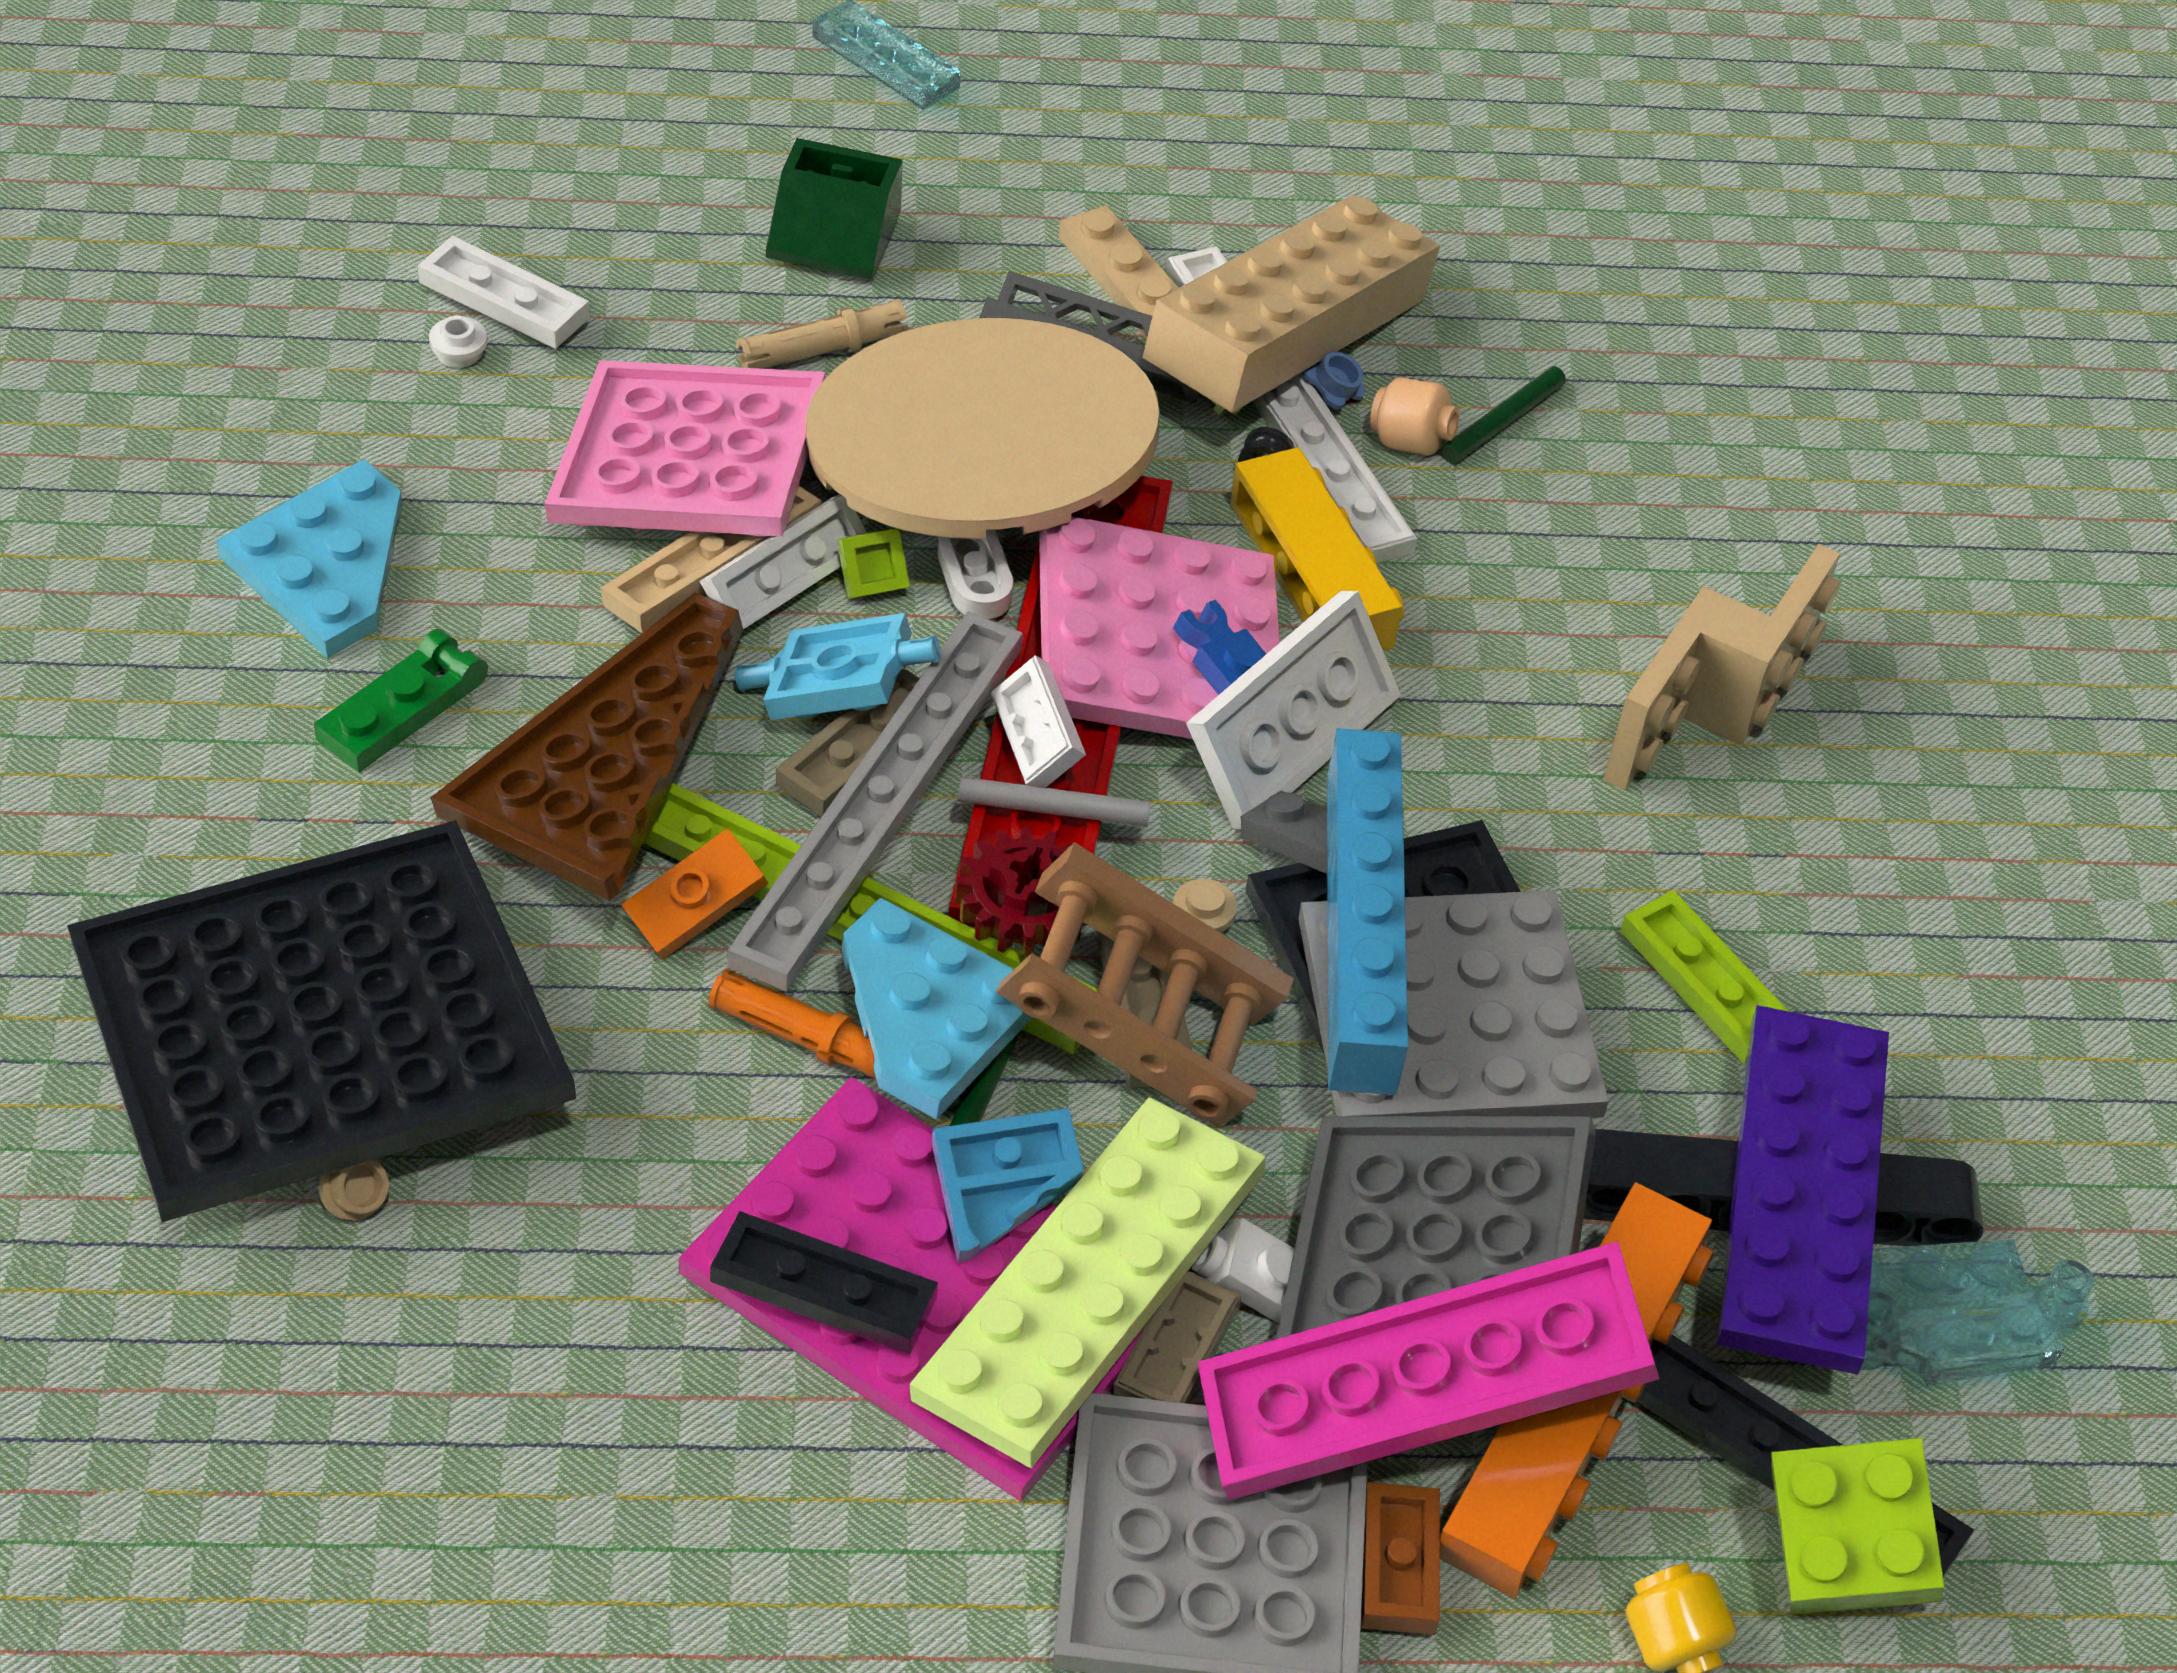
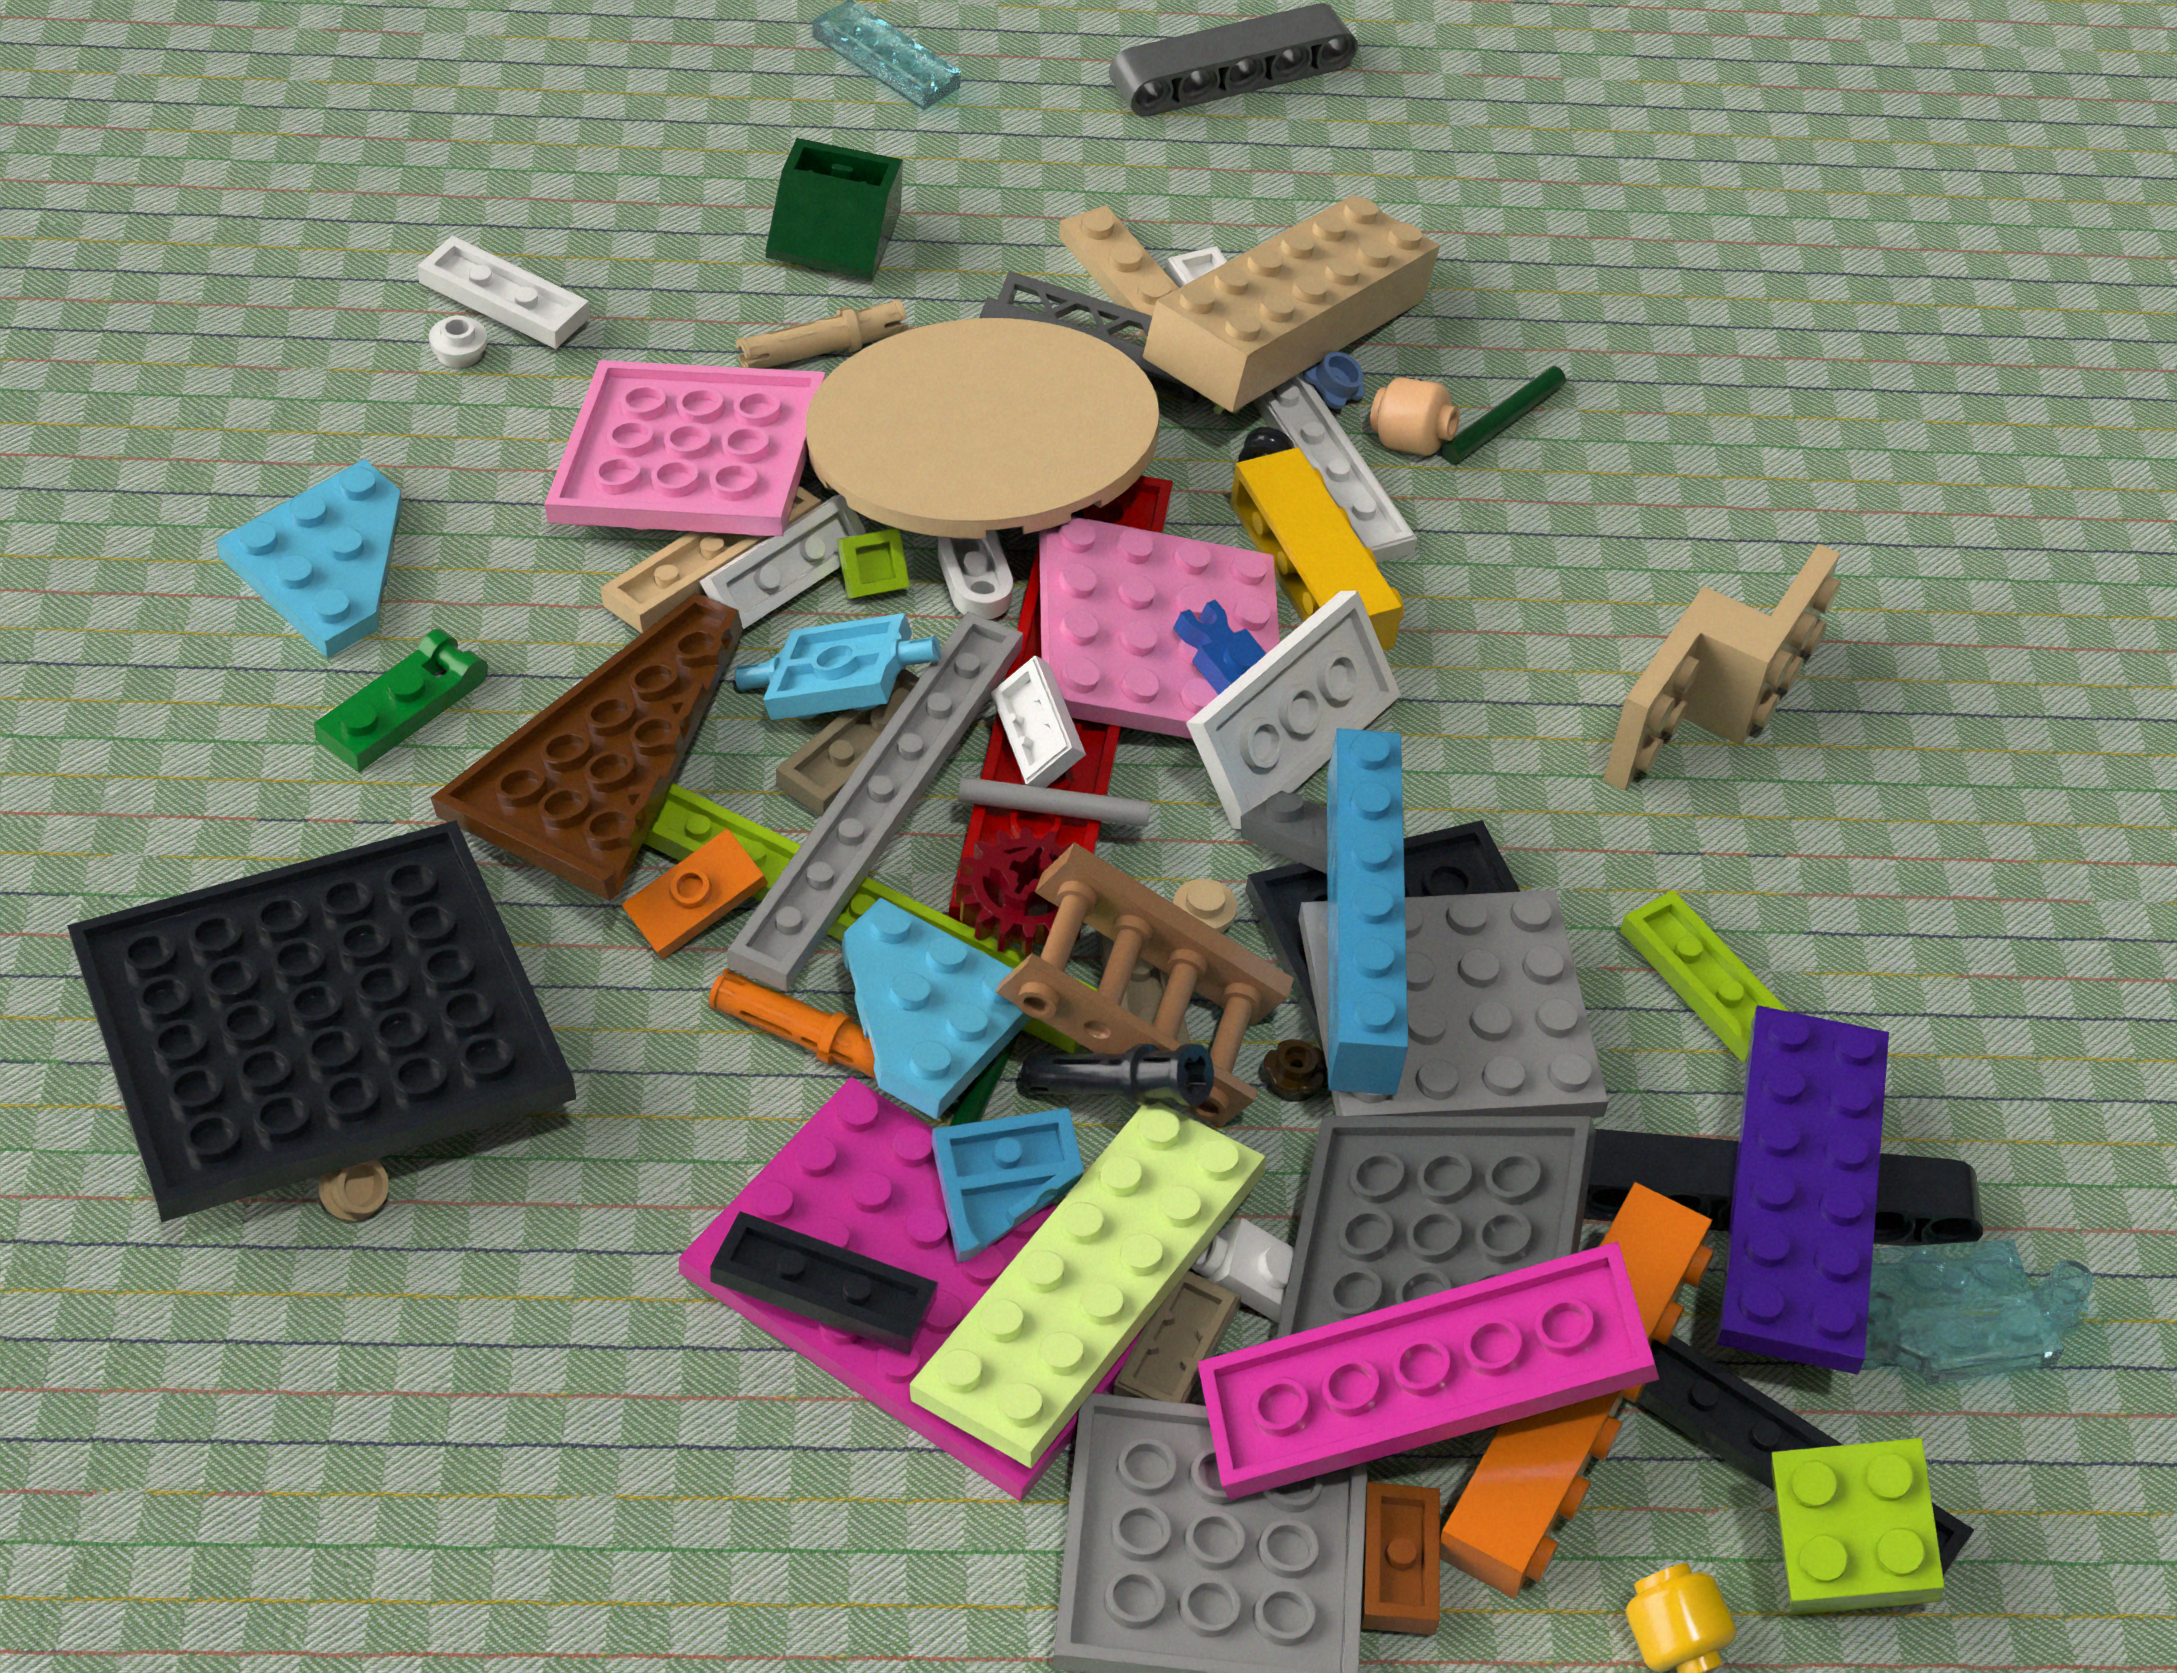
(1139, 1074): none -> black pin
(1232, 59): none -> dark grey beam
(1292, 1082): none -> dark brown plate

